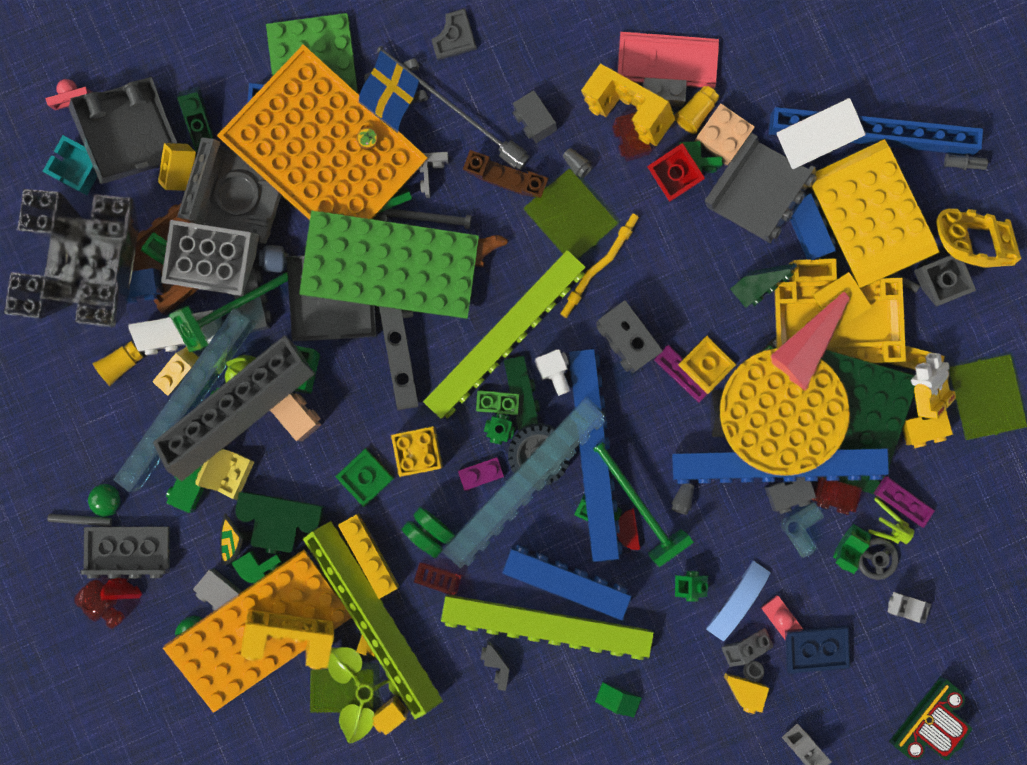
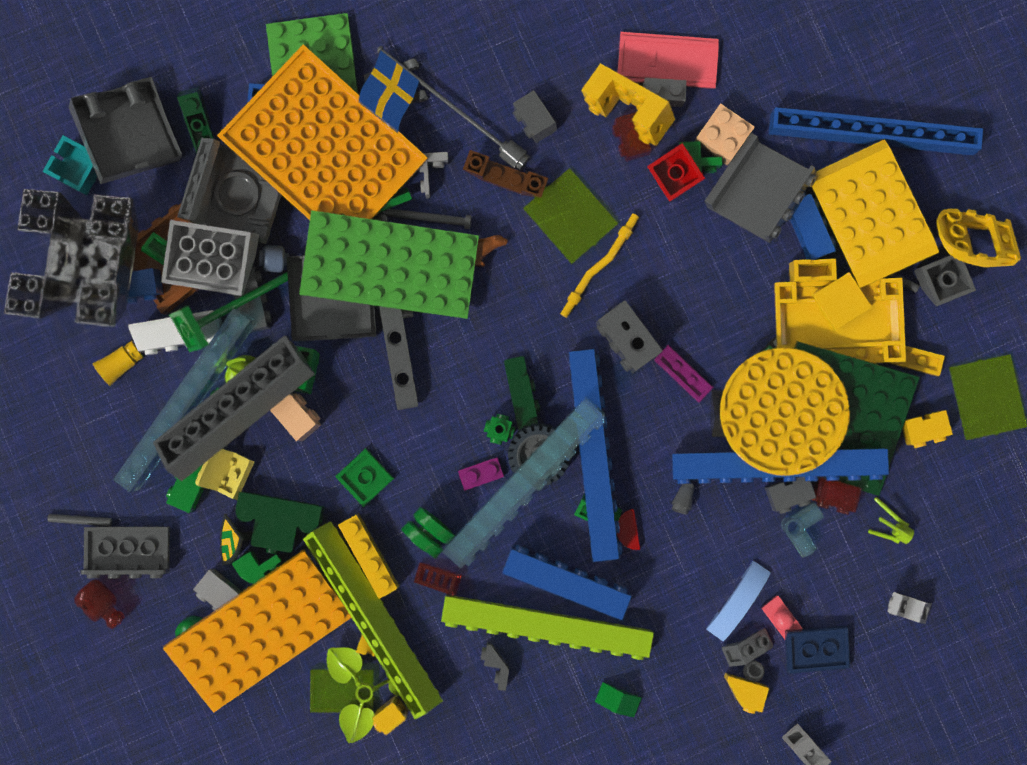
(66, 90): coral tile -> none
(104, 500): green hair -> none
(119, 589): red tile -> none
(175, 371): yellow brick -> none
(176, 166): yellow brick -> none
(316, 632): yellow plate -> none
(367, 138): tile -> none
(417, 451): yellow brick -> none
(455, 37): dark grey tile -> none
(497, 402): bright green slope -> none
(505, 333): lime brick -> none
(553, 367): white brick -> none
(579, 164): dark grey cone -> none
(669, 546): green tile -> none
(691, 586): green brick -> none
(696, 110): yellow plant -> none
(707, 364): yellow tile -> none
(757, 282): dark green slope -> none
(803, 350): coral wedge -> none
(821, 133): white sticker -> none
(851, 548): green brick -> none
(884, 560): dark grey piece -> none
(904, 501): magenta tile -> none
(932, 387): hips -> none
(934, 724): brick -> none
(965, 162): dark grey axle -> none

